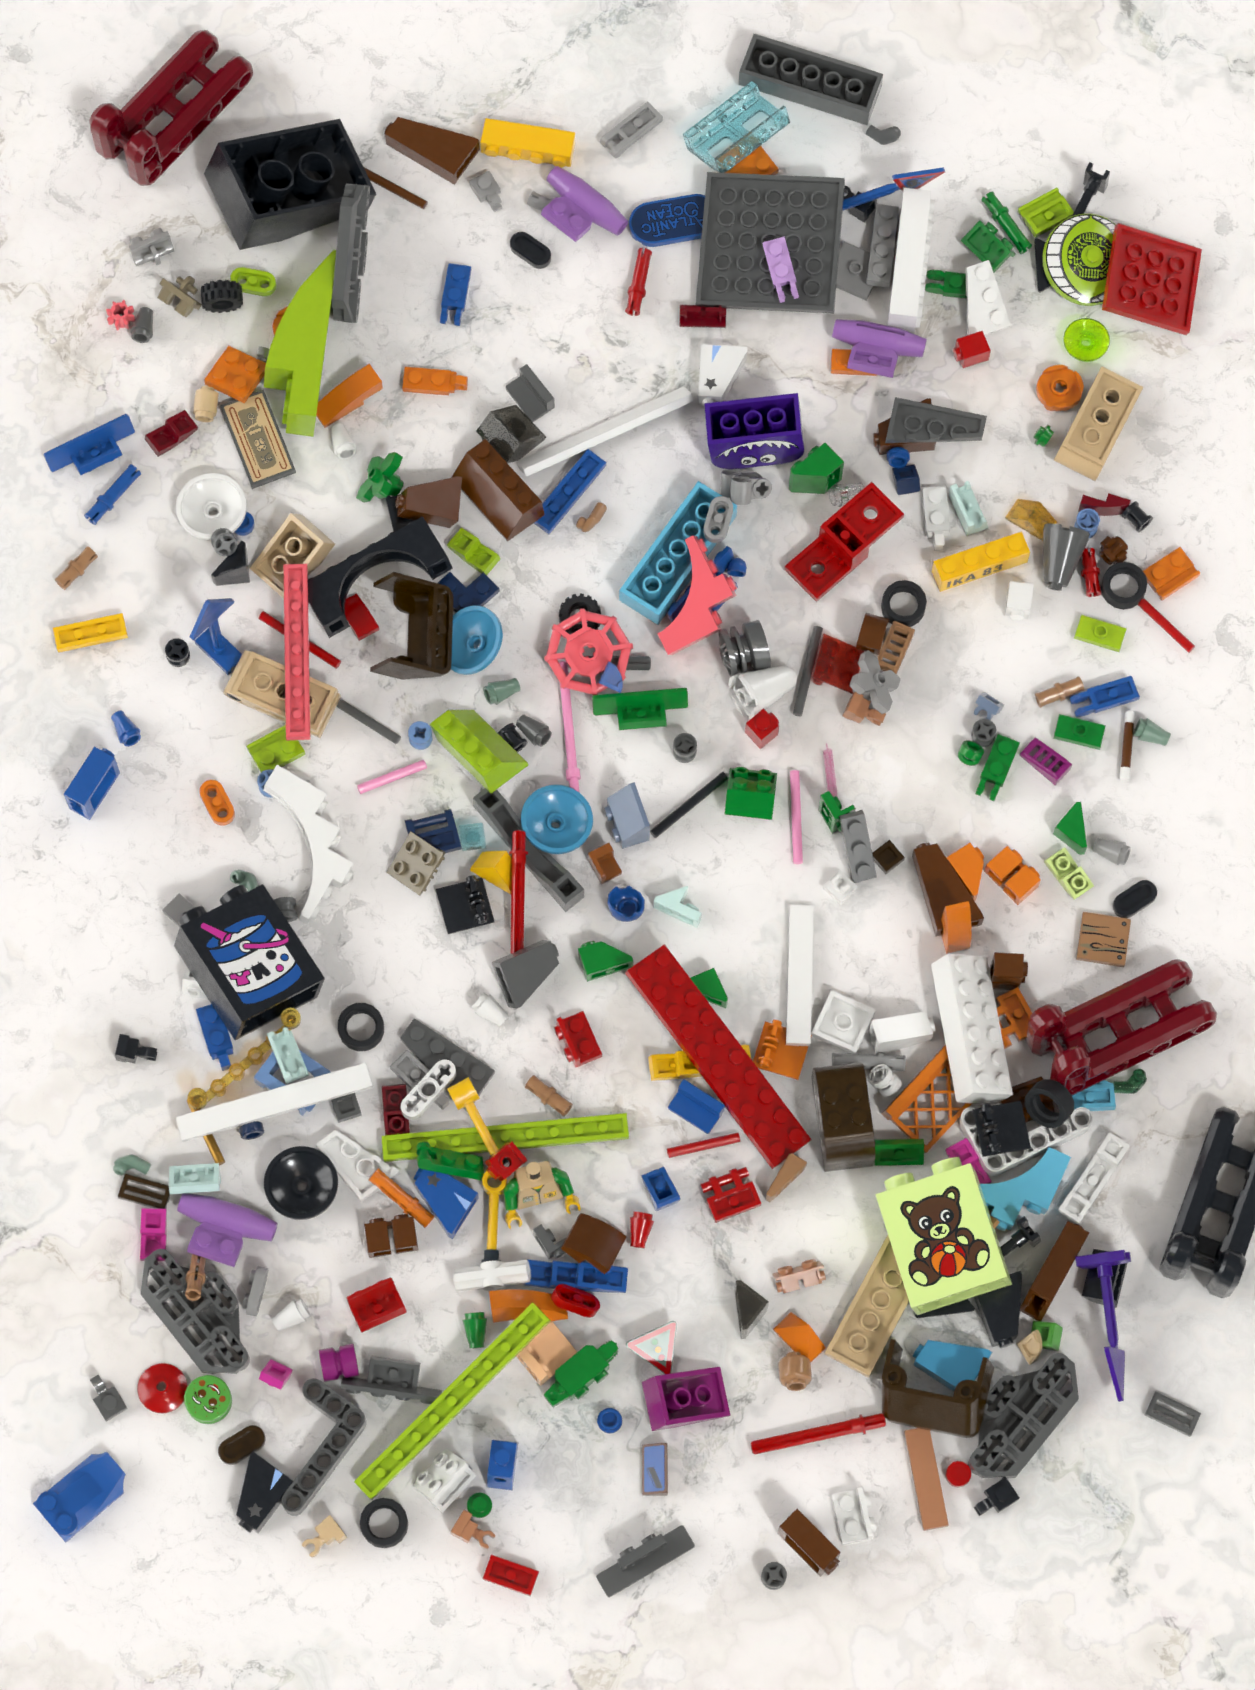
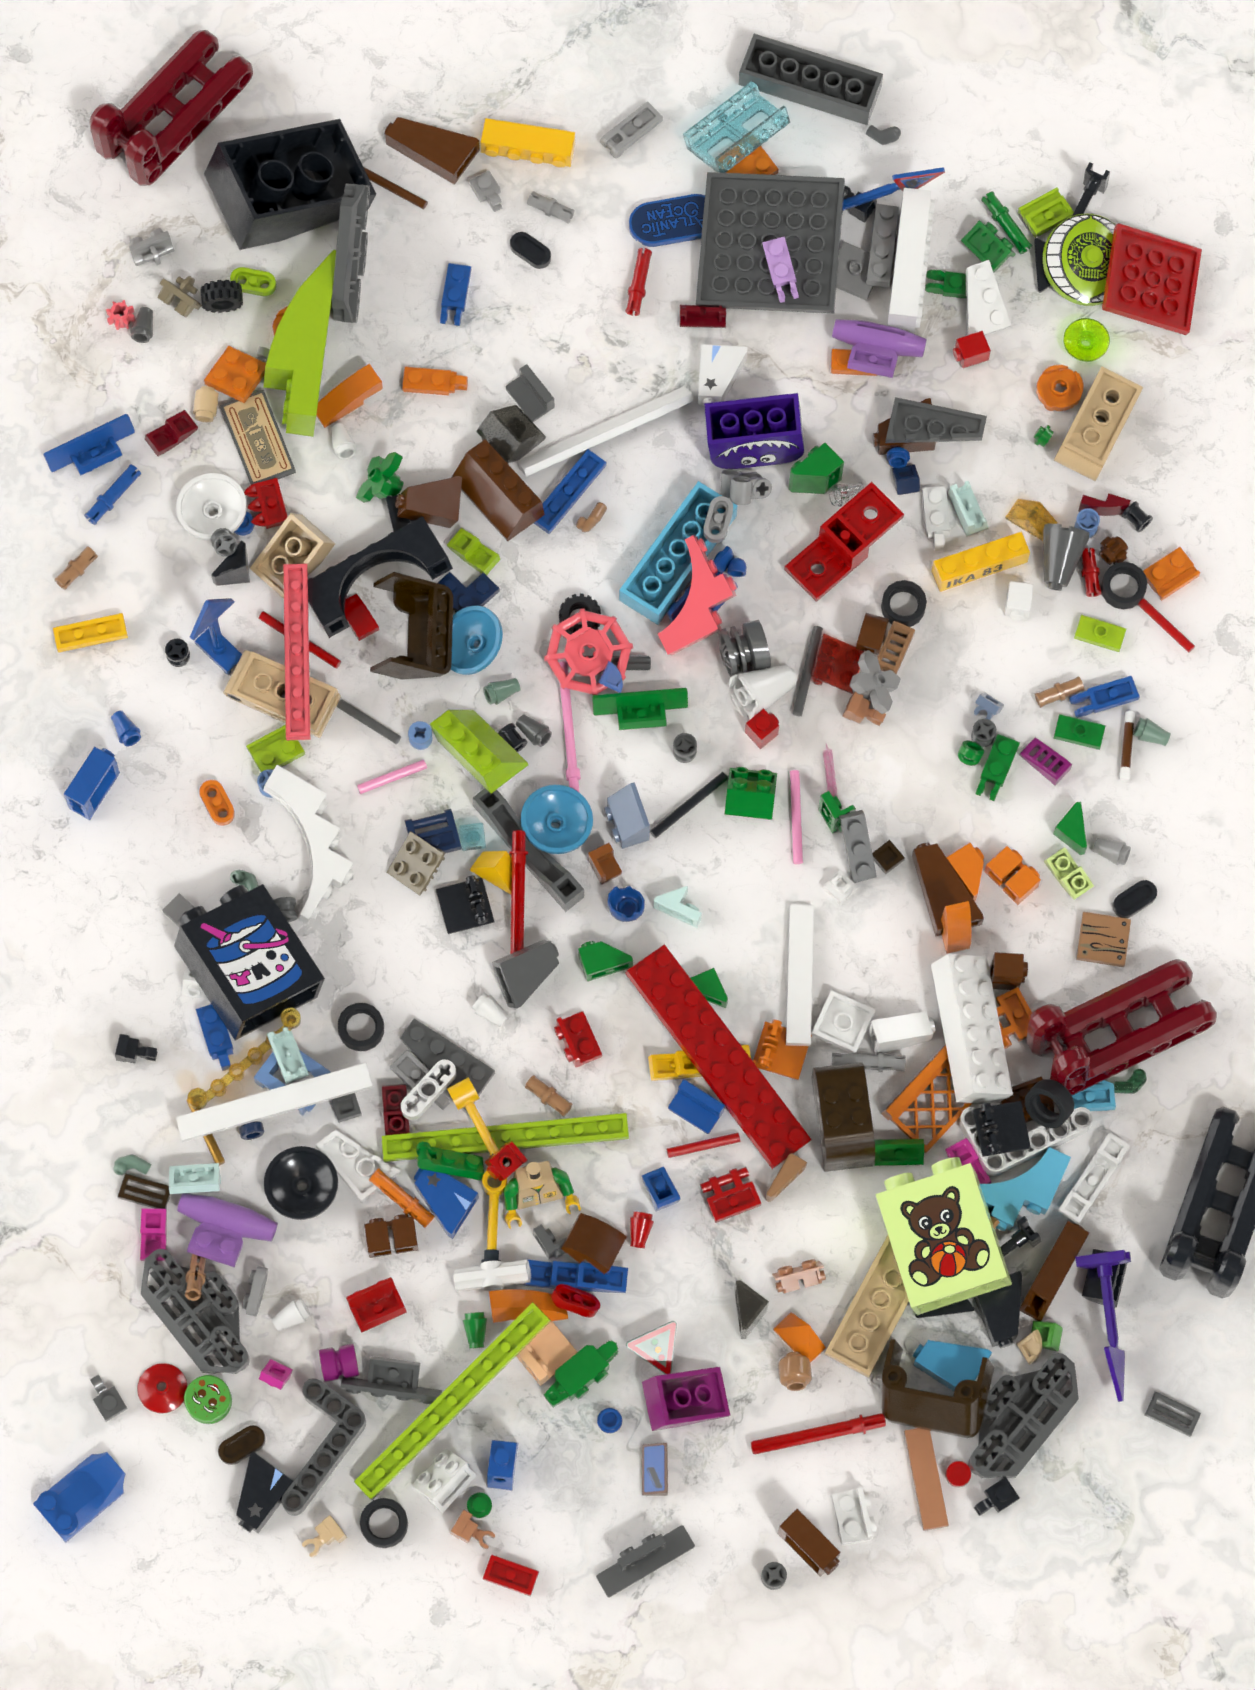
(268, 502): none -> red plate
(580, 207): medium lavender plate -> none
(883, 1079): white wheel -> none

